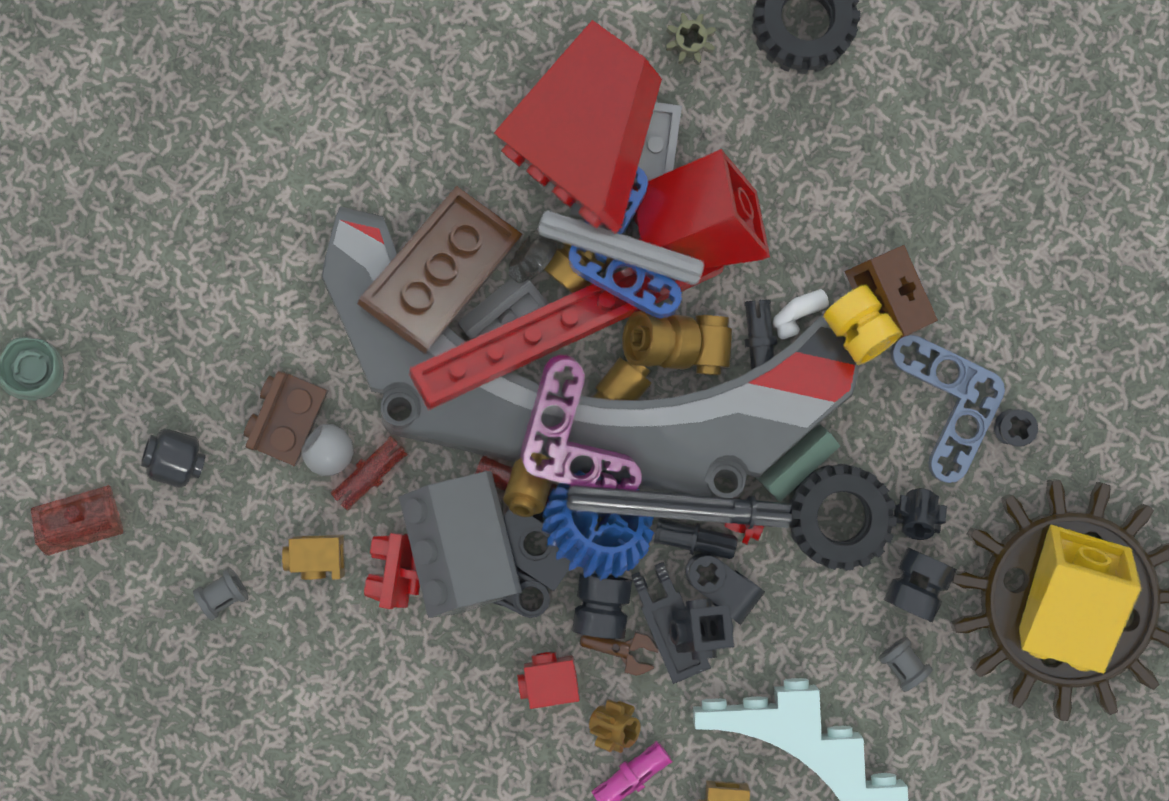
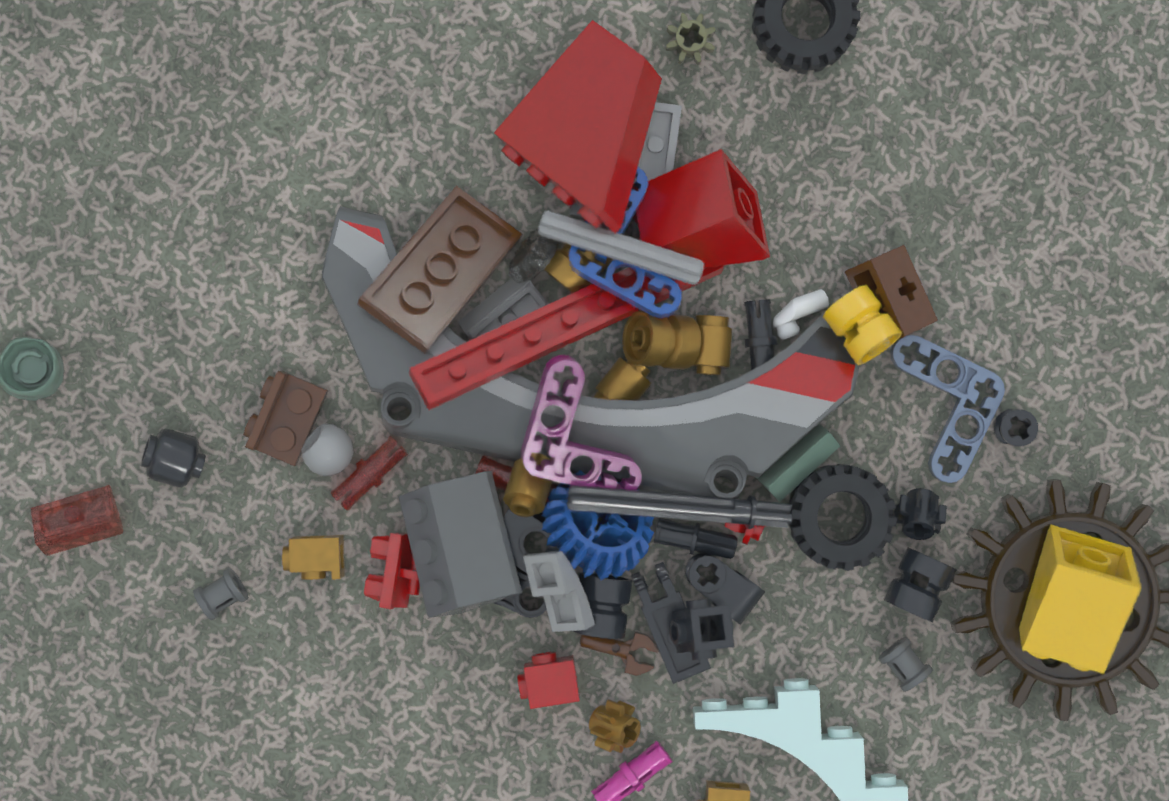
(563, 593): none -> light grey slope

